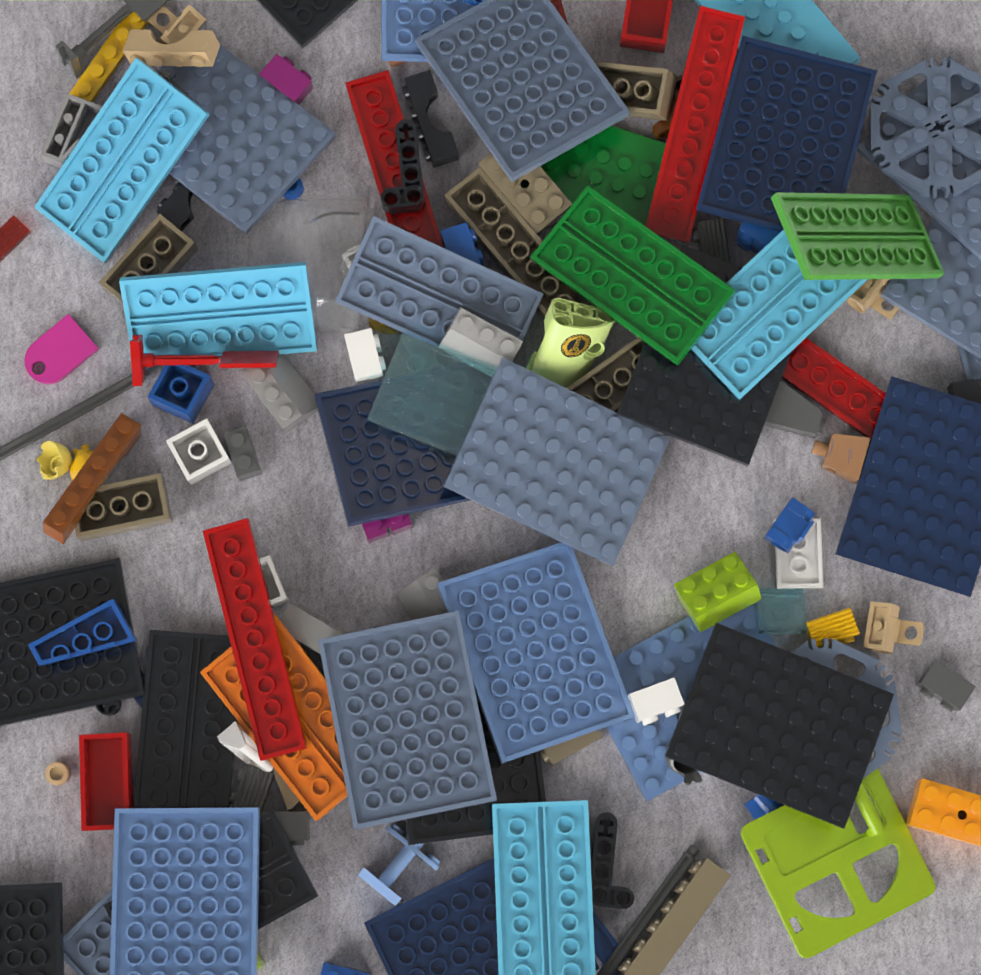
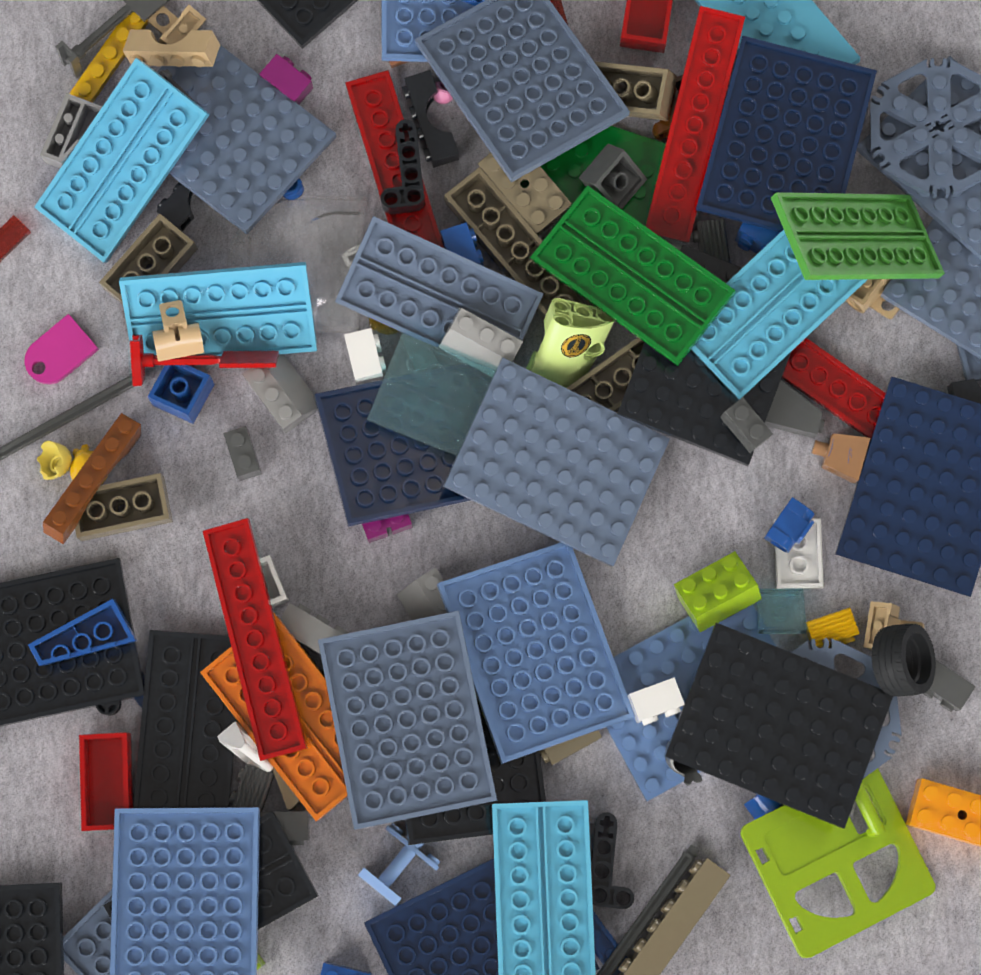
(57, 773): tan tile -> none
(177, 337): none -> tan piece
(198, 451): white brick -> none
(443, 95): none -> bright pink piece
(614, 176): none -> dark grey slope
(746, 425): none -> dark grey brick
(903, 660): none -> black tyre

